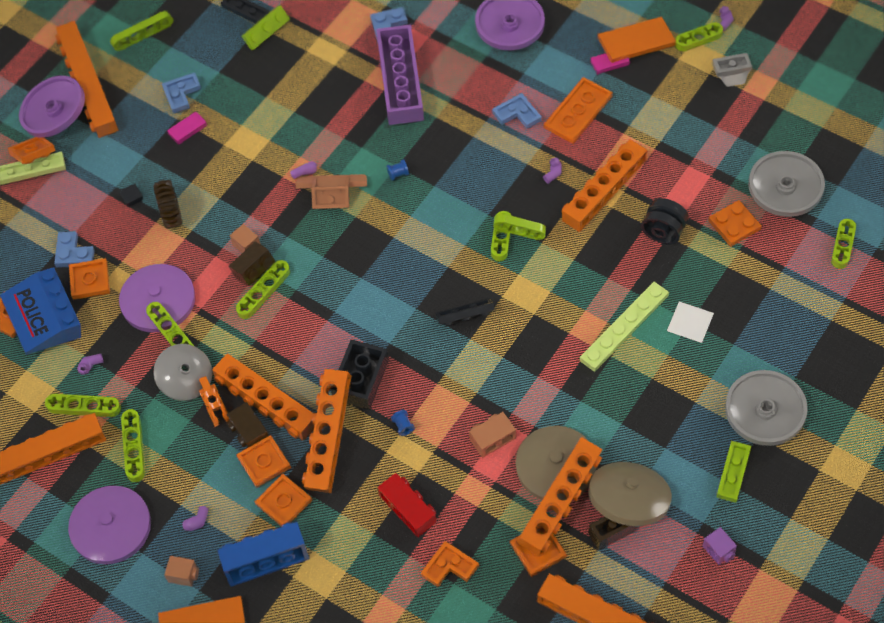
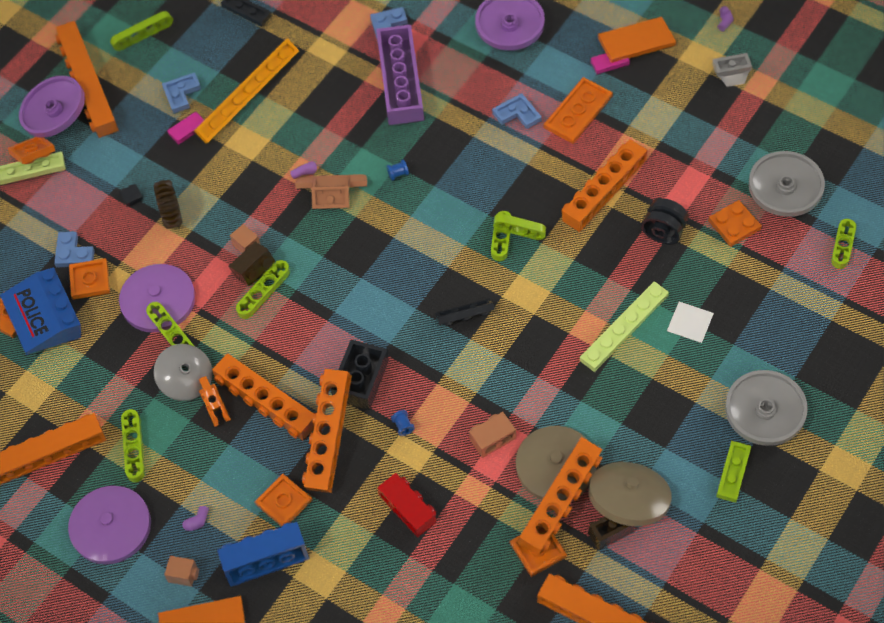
(82, 408): lime beam -> none
(88, 362): medium lavender arm -> none
(246, 90): none -> light orange plate
(246, 425): dark brown brick -> none
(263, 461): orange plate -> none
(265, 27): lime plate -> none
(446, 560): orange plate -> none
(555, 170): medium lavender arm -> none
(704, 31): lime beam -> none
(720, 546): medium lavender brick -> none

